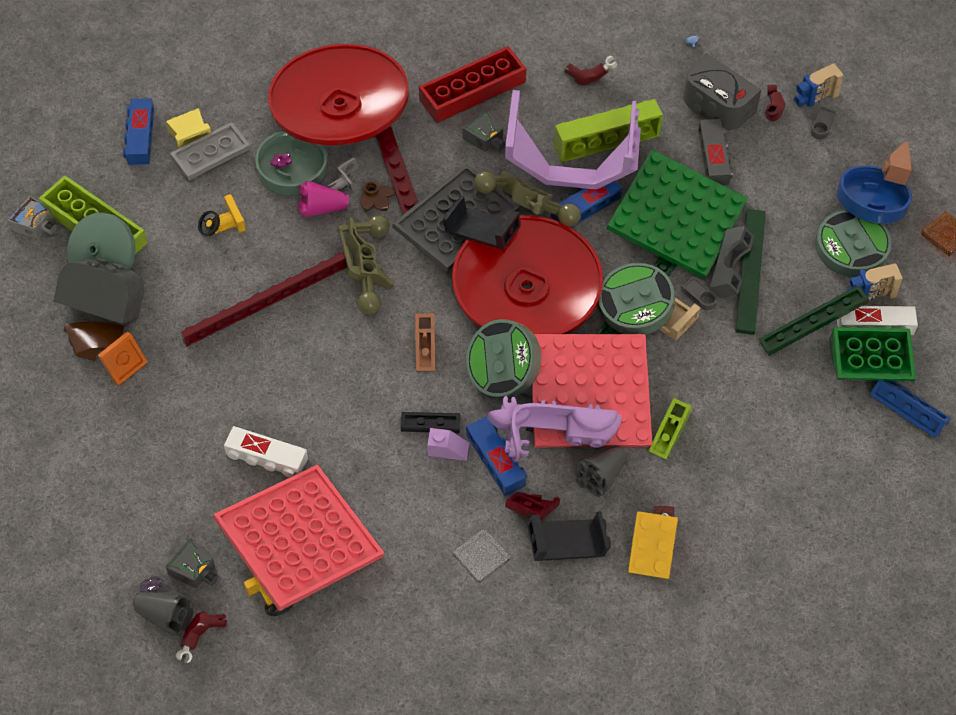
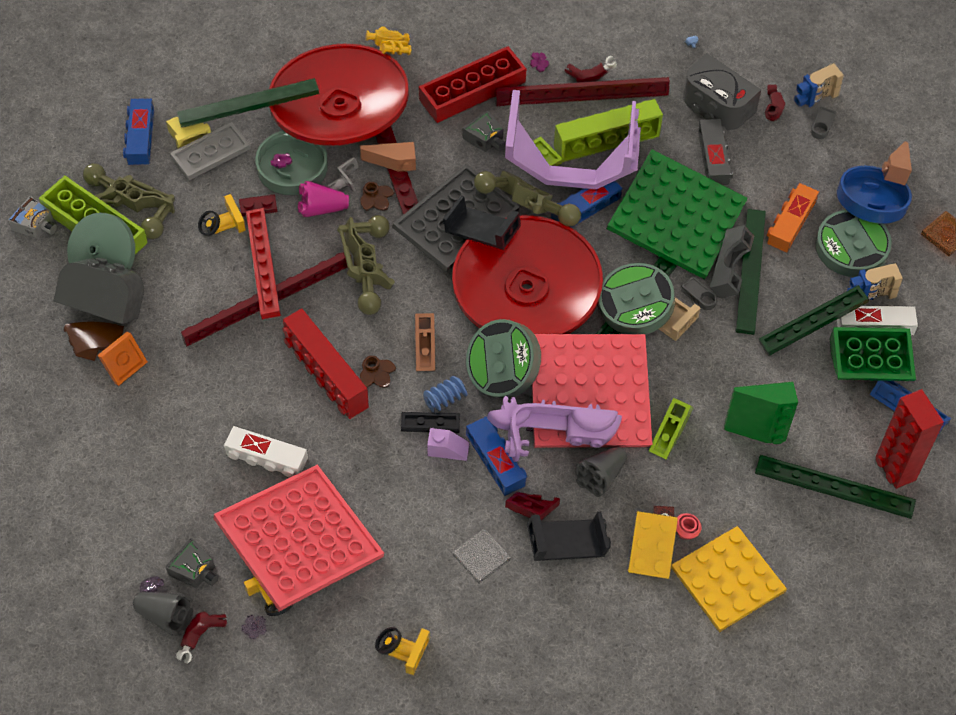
(126, 192): none -> olive piece
(248, 102): none -> dark green tile
(254, 626): none -> plant
(263, 264): none -> red plate
(267, 202): none -> dark red plate
(325, 363): none -> red brick
(378, 374): none -> reddish brown plate
(390, 41): none -> yellow piece
(392, 156): none -> nougat slope
(403, 648): none -> yellow piece
(444, 392): none -> medium blue piece
(538, 61): none -> magenta plant
(548, 152): none -> lime plate
(585, 91): none -> dark red plate
(688, 526): none -> coral cone
(728, 578): none -> yellow plate
(762, 411): none -> green slope
(792, 218): none -> orange brick
(835, 486): none -> dark green tile
(908, 439): none -> red brick

